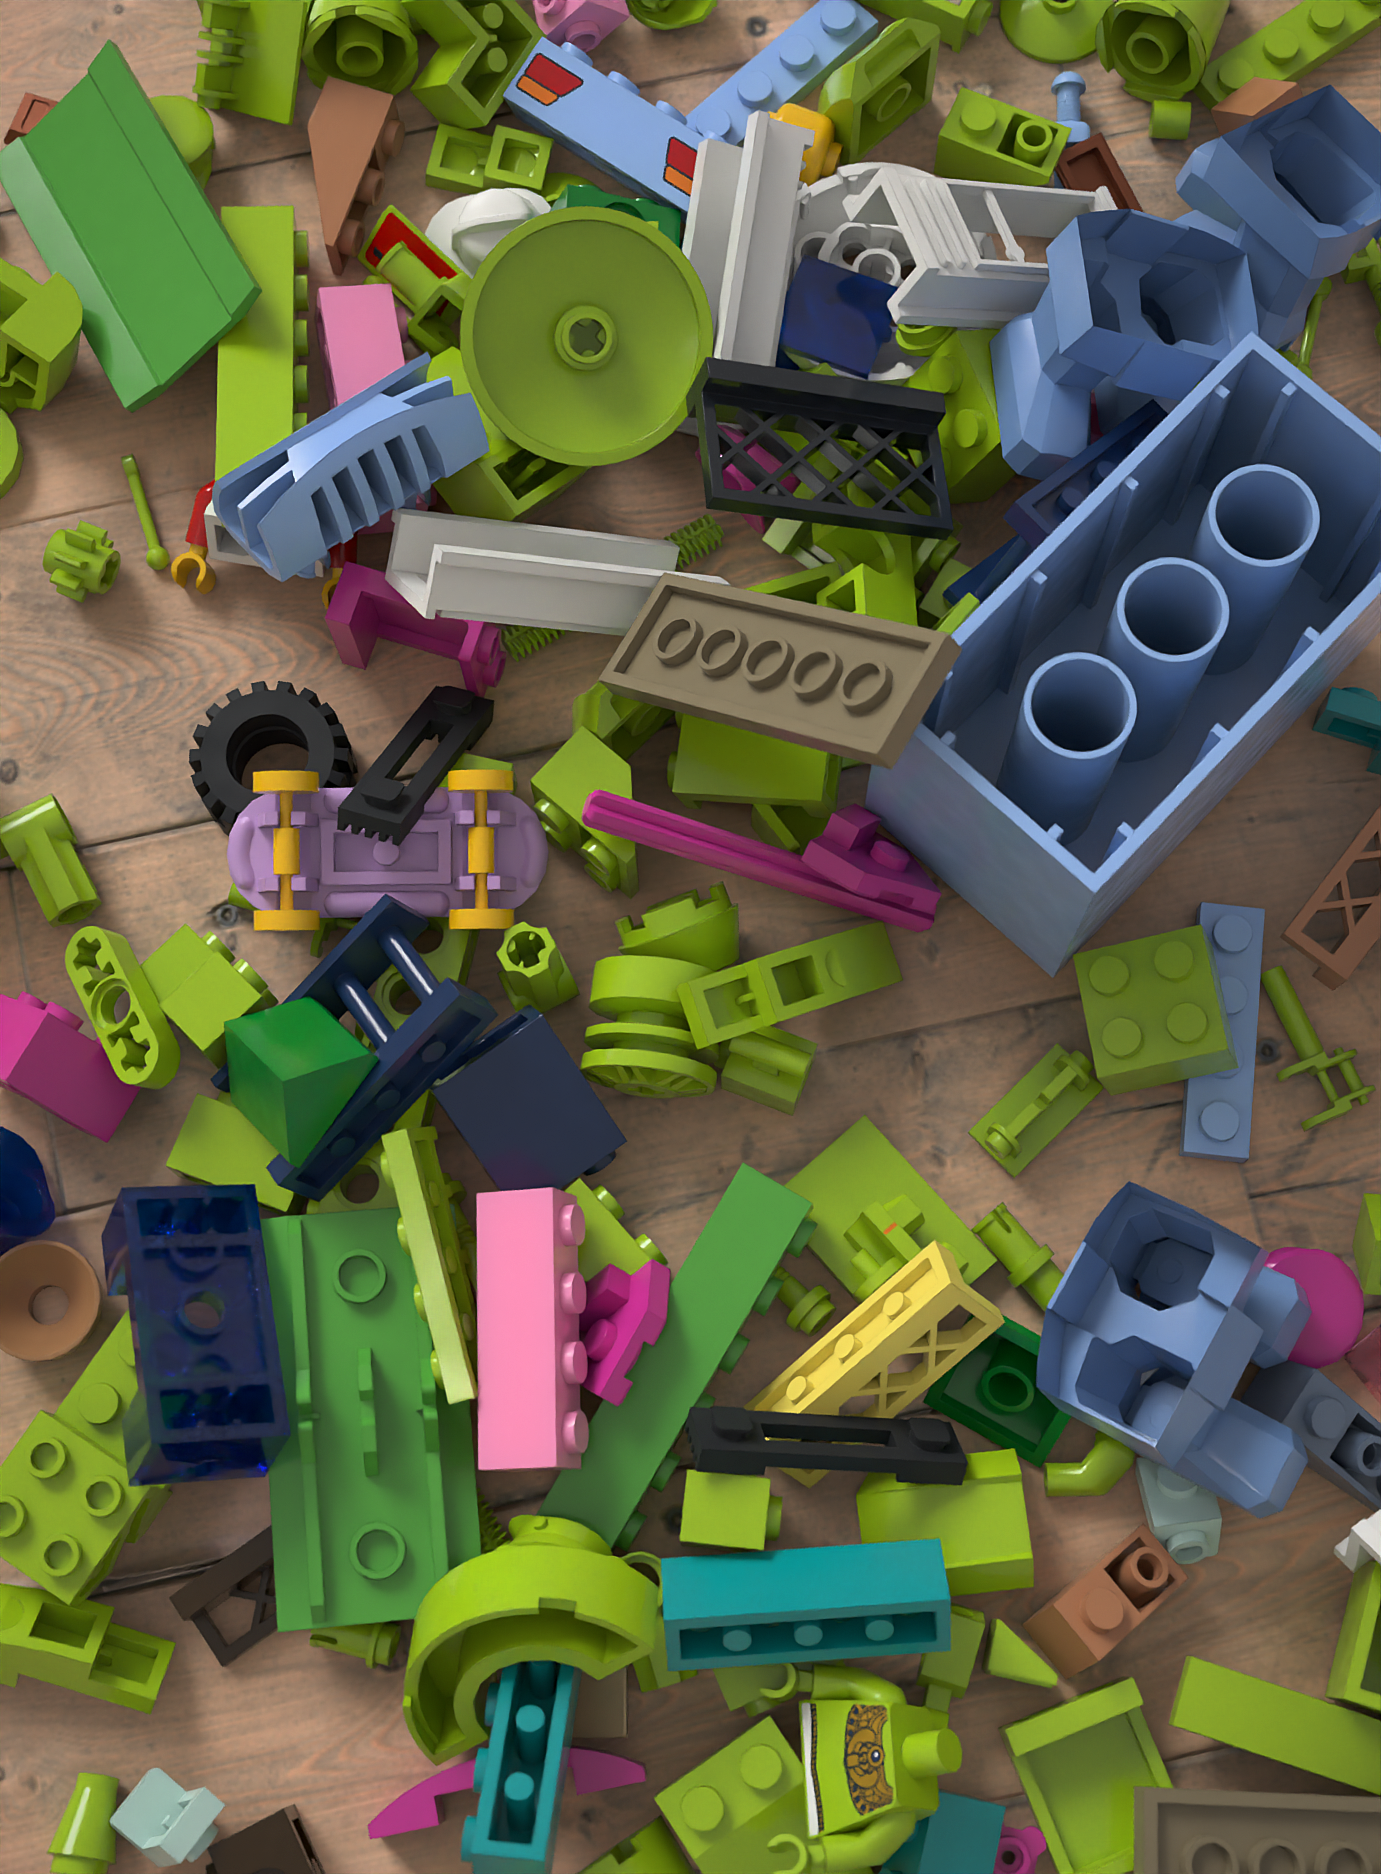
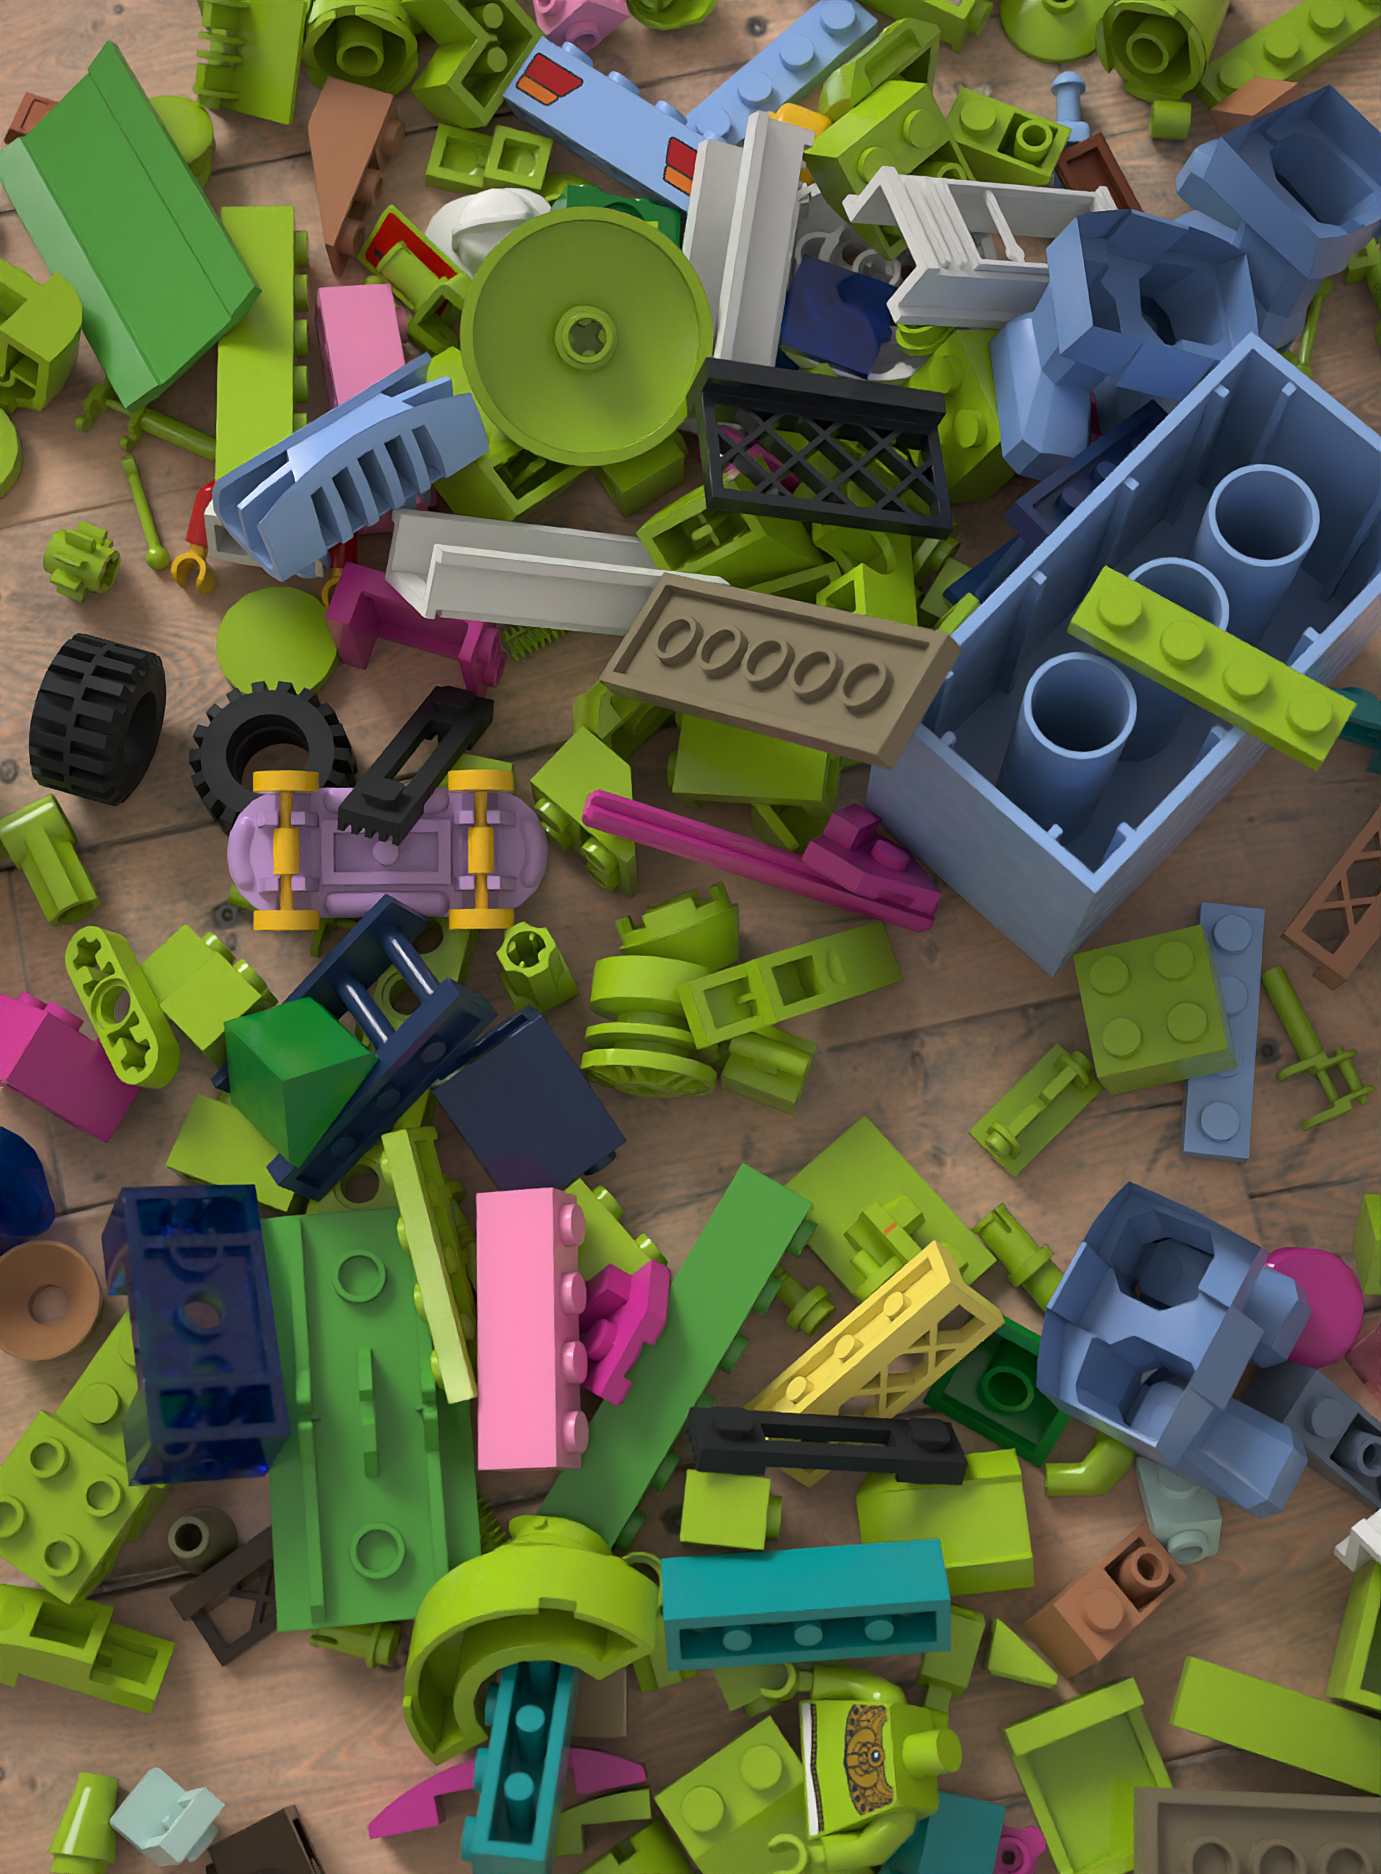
(97, 719): none -> black tyre
(143, 421): none -> lime piece
(217, 1542): none -> olive cone
(276, 638): none -> lime tile
(609, 1807): none -> lime slope
(645, 477): none -> lime brick
(727, 544): none -> lime slope
(893, 128): none -> lime slope
(1211, 668): none -> lime plate

